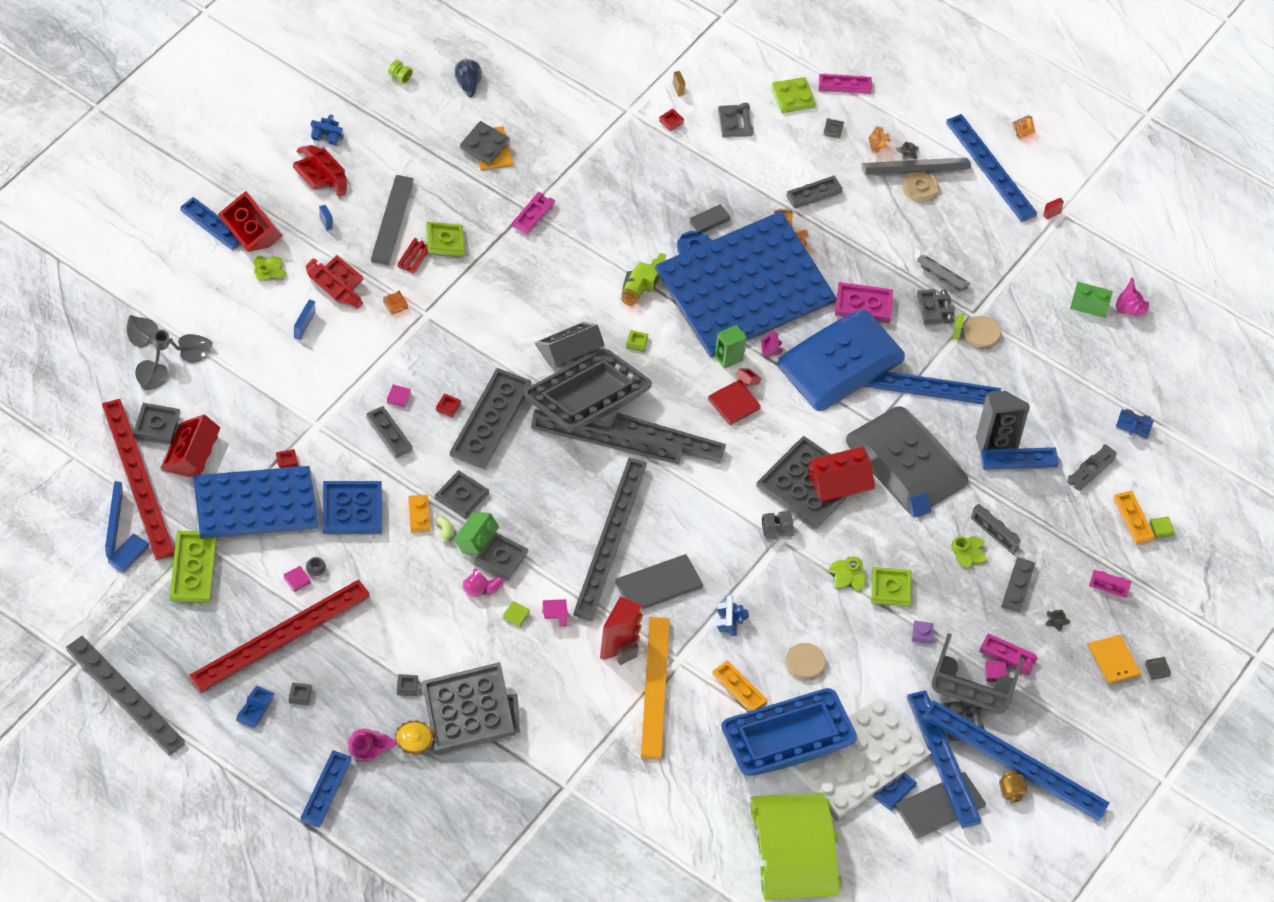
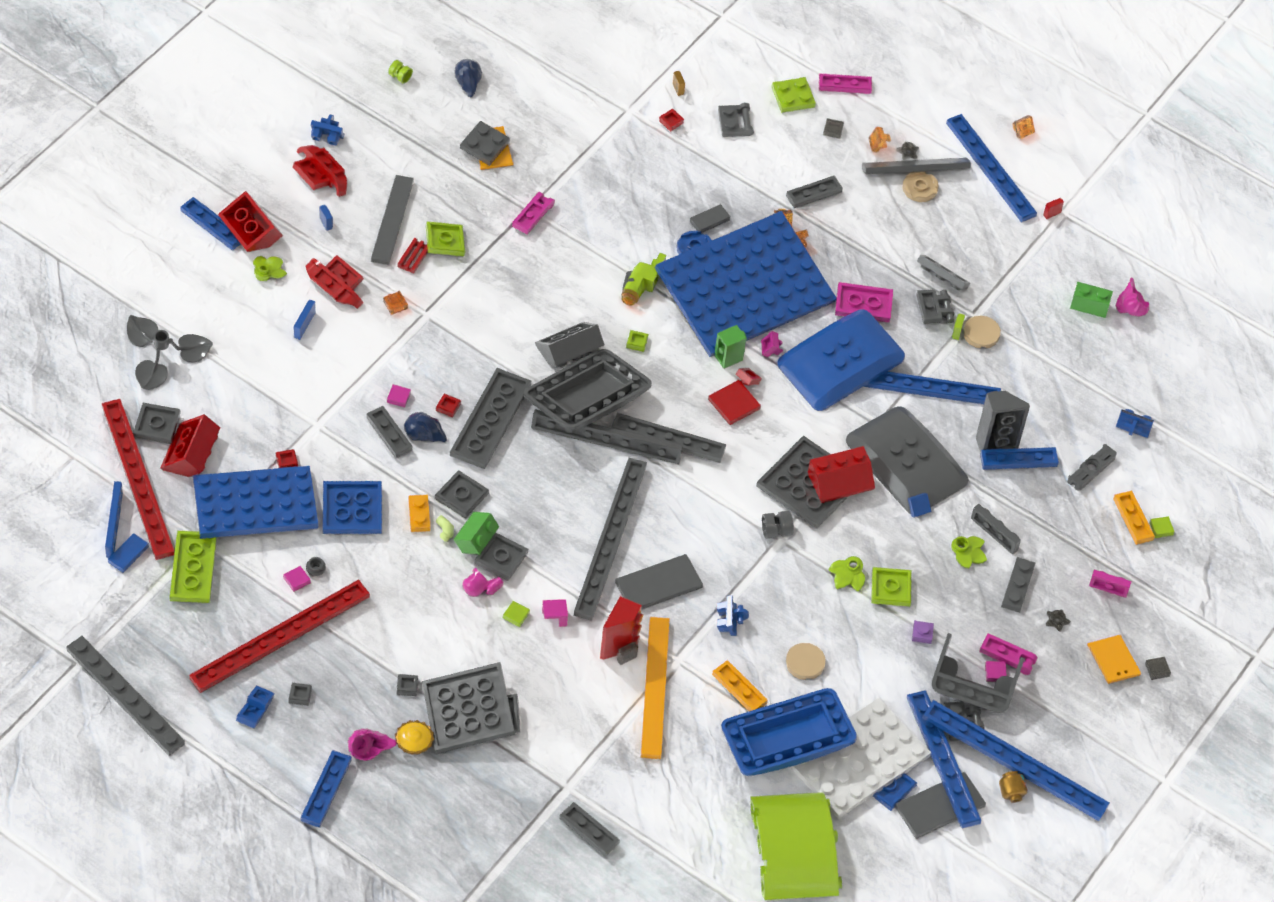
(424, 428): none -> dark blue hair
(589, 829): none -> dark grey plate

